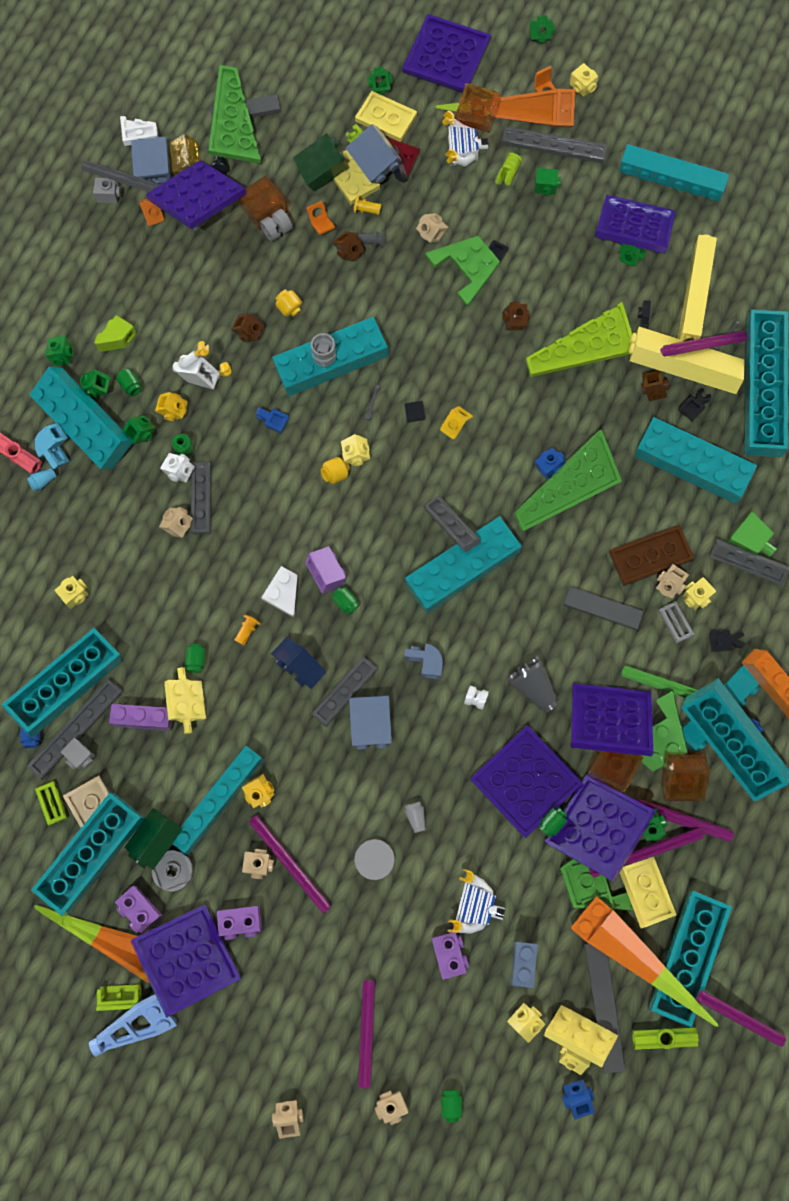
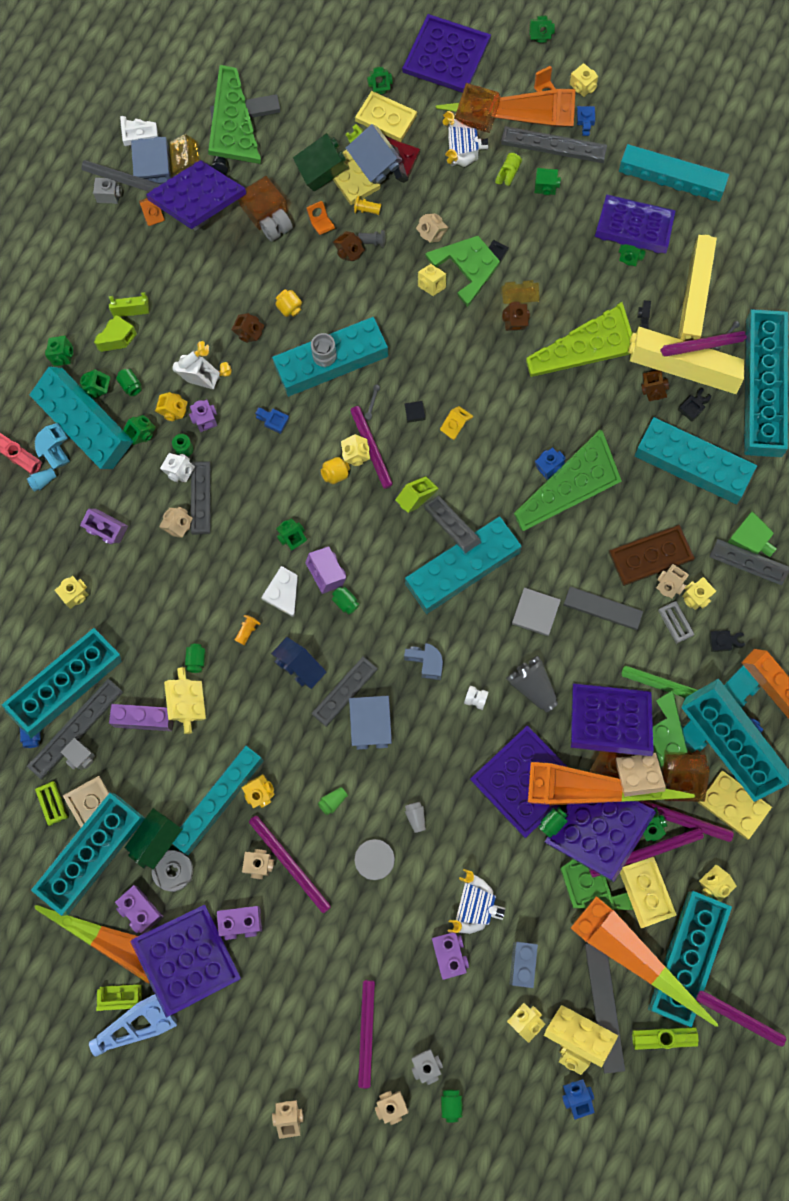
(104, 526): none -> medium lavender brick
(129, 306): none -> lime hinge
(203, 415): none -> medium lavender brick
(291, 534): none -> green brick
(332, 801): none -> bright green cone
(373, 450): none -> magenta axle
(416, 494): none -> lime slope
(423, 1059): none -> light grey brick
(431, 279): none -> light yellow brick
(520, 293): none -> clear yellow bracket
(536, 612): none -> light grey tile
(564, 785): none -> orange plate
(586, 118): none -> blue plate
(640, 775): none -> tan plate
(717, 884): none -> light yellow brick
(734, 806): none -> light yellow plate

